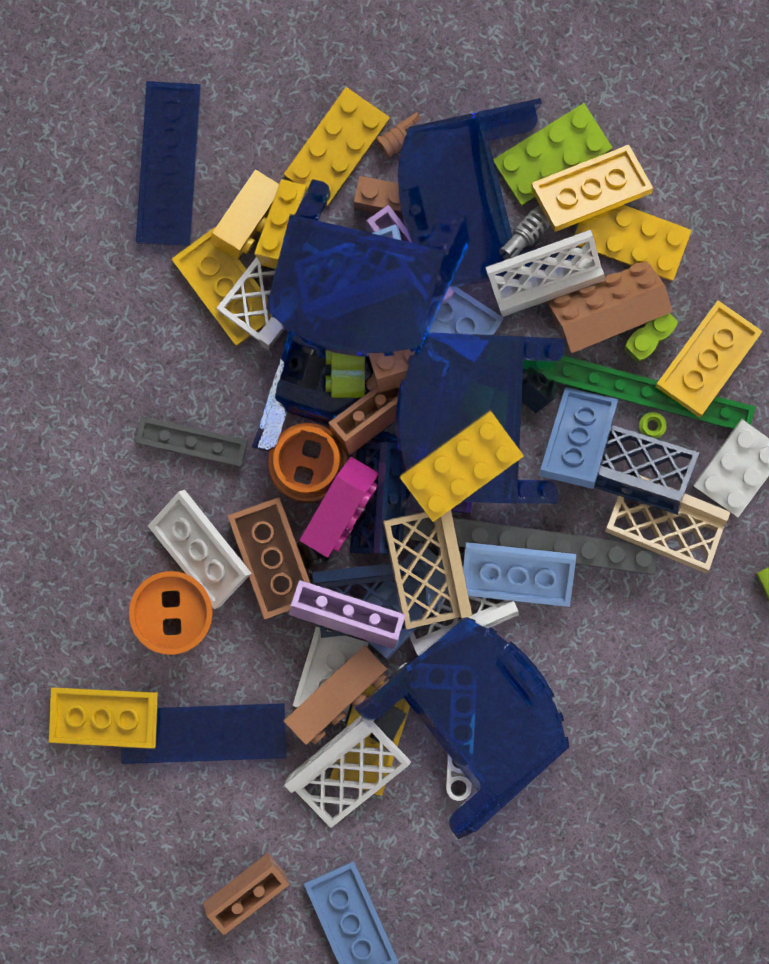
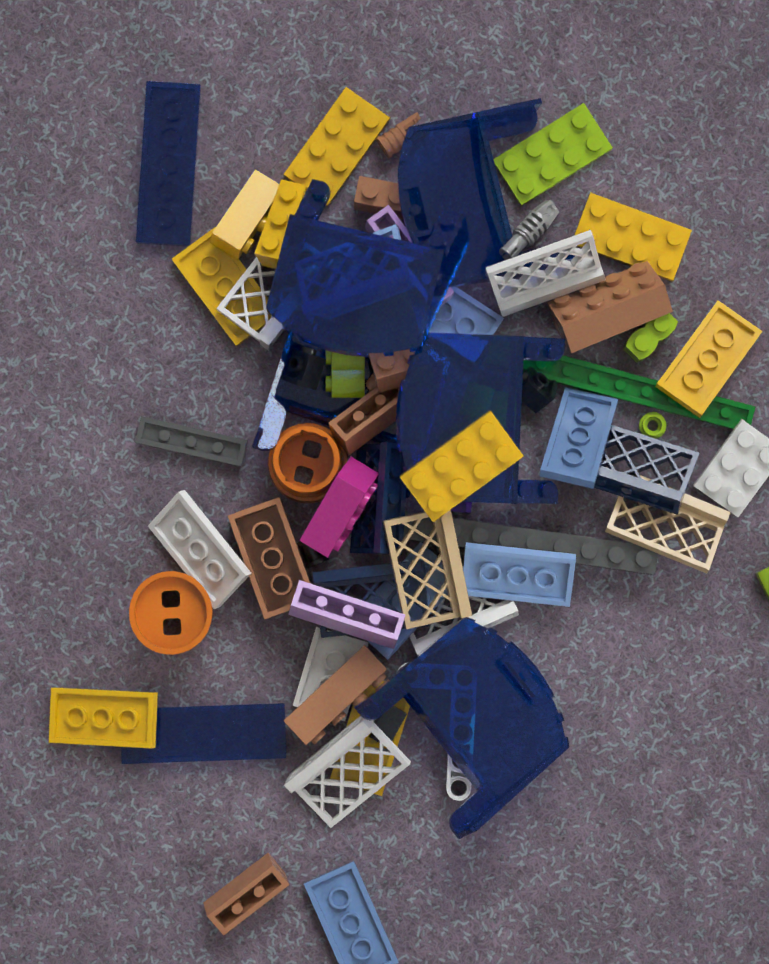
(591, 188): yellow plate -> none

